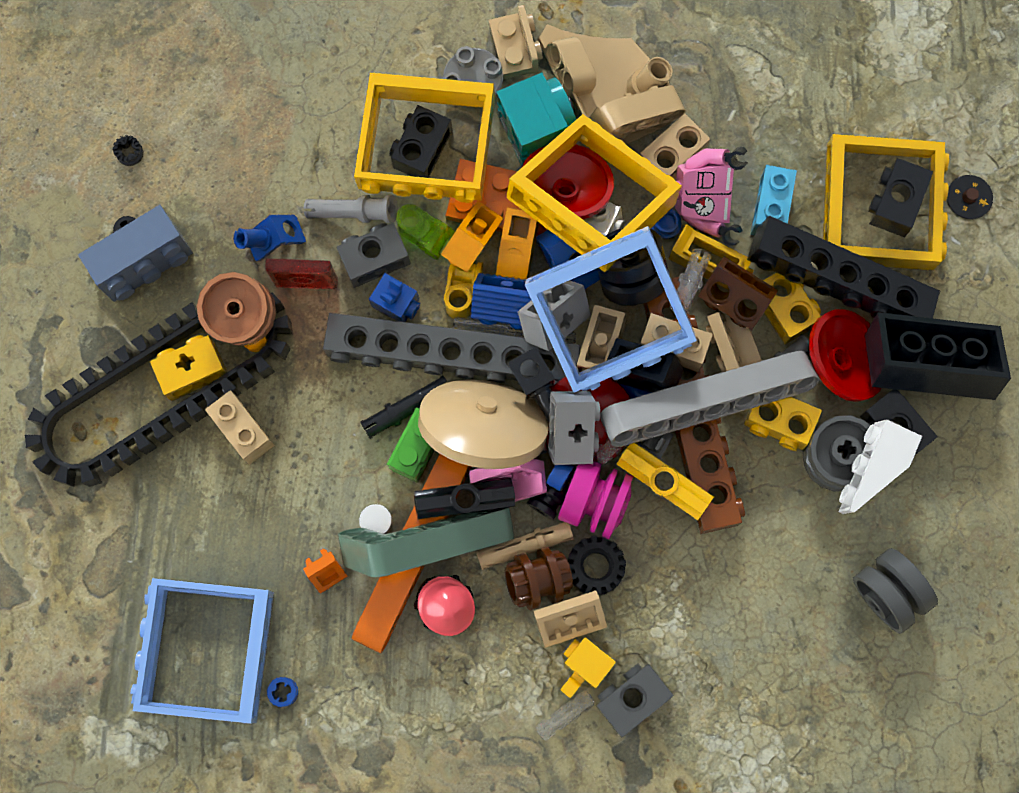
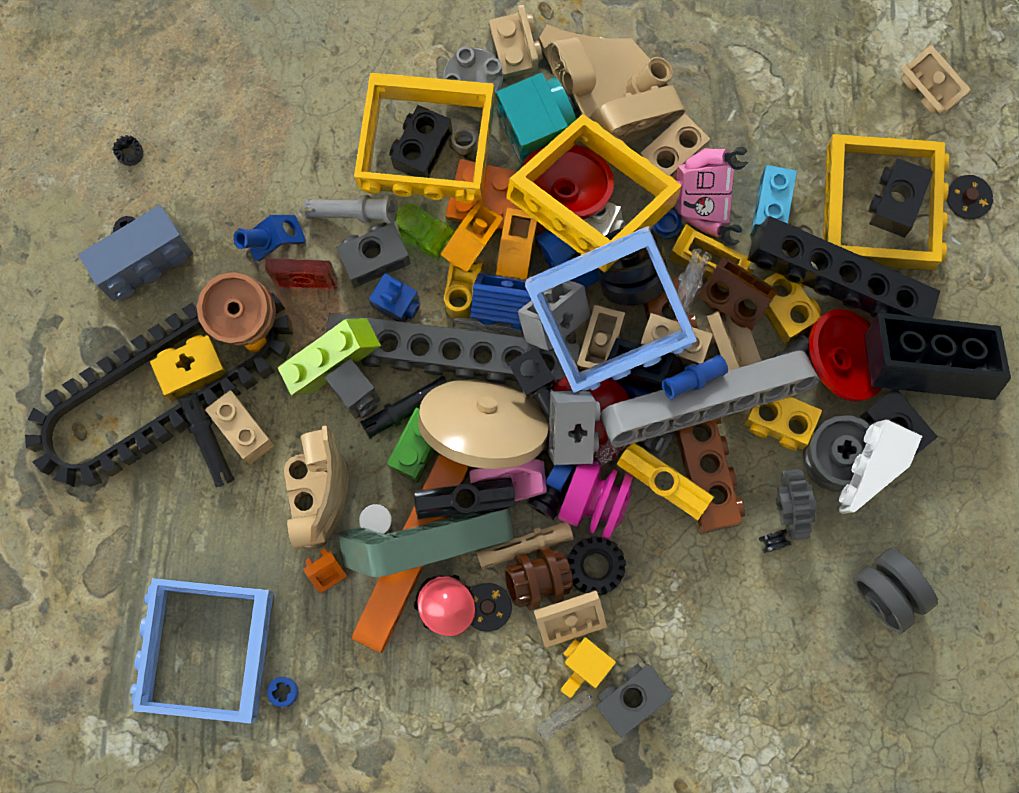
(201, 428): none -> black pin
(309, 367): none -> lime arch
(328, 489): none -> tan panel
(353, 389): none -> dark grey brick
(463, 141): none -> light grey hinge
(491, 607): none -> piece
(694, 376): none -> blue pin
(775, 541): none -> black bush
(796, 504): none -> dark grey gear
(935, 80): none -> tan bracket

